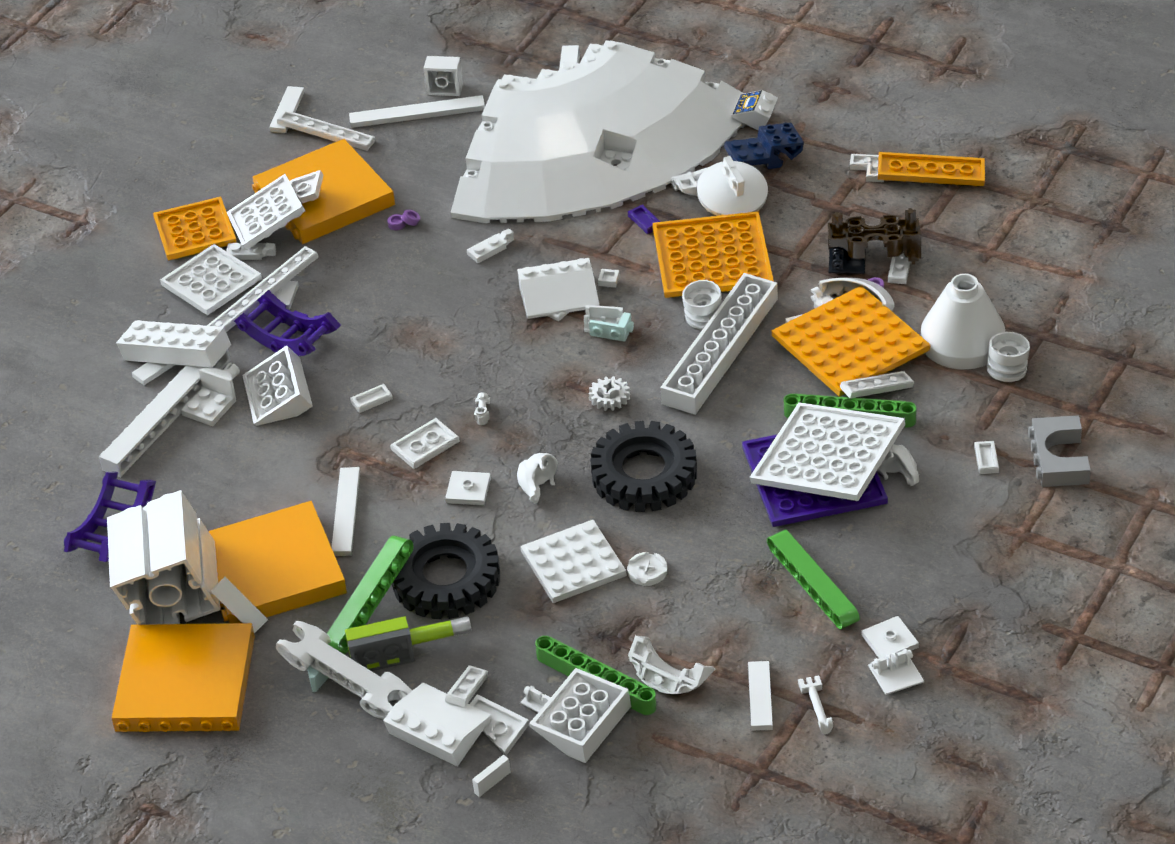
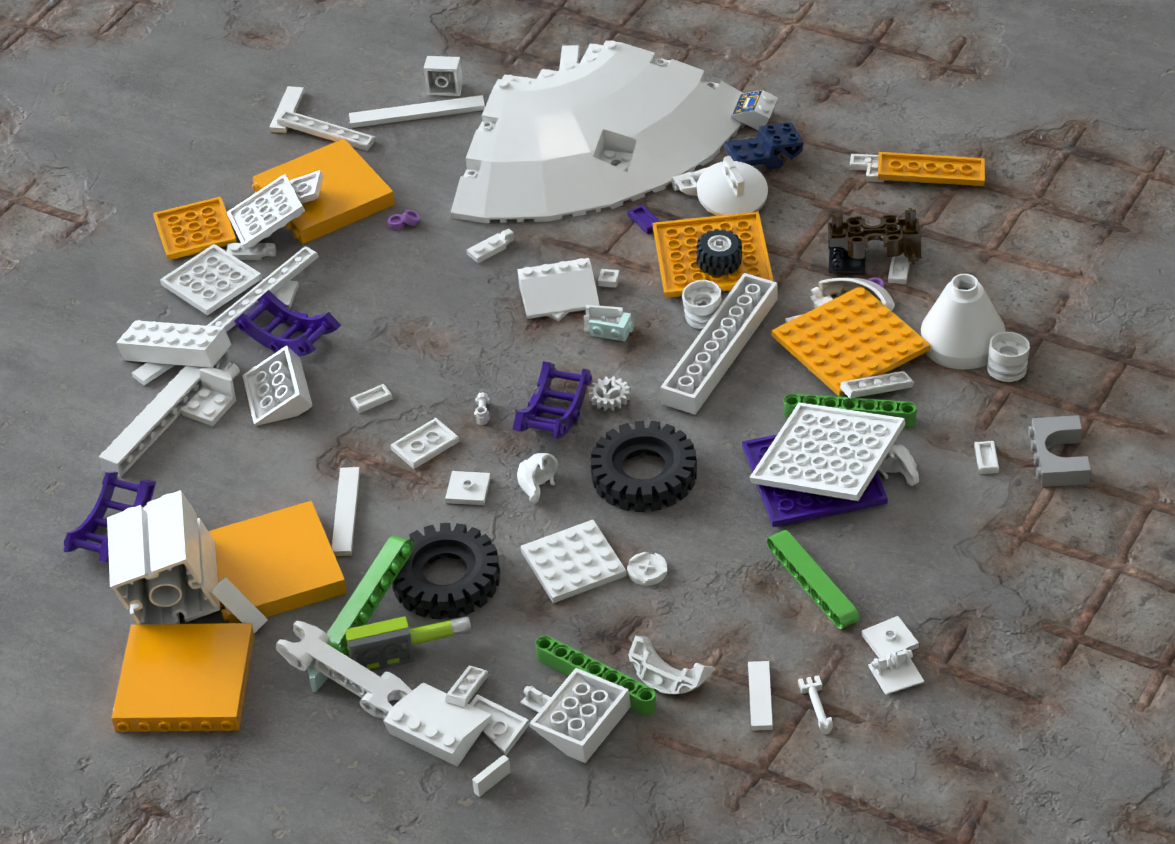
(529, 417): none -> dark purple fence
(719, 252): none -> black wheel

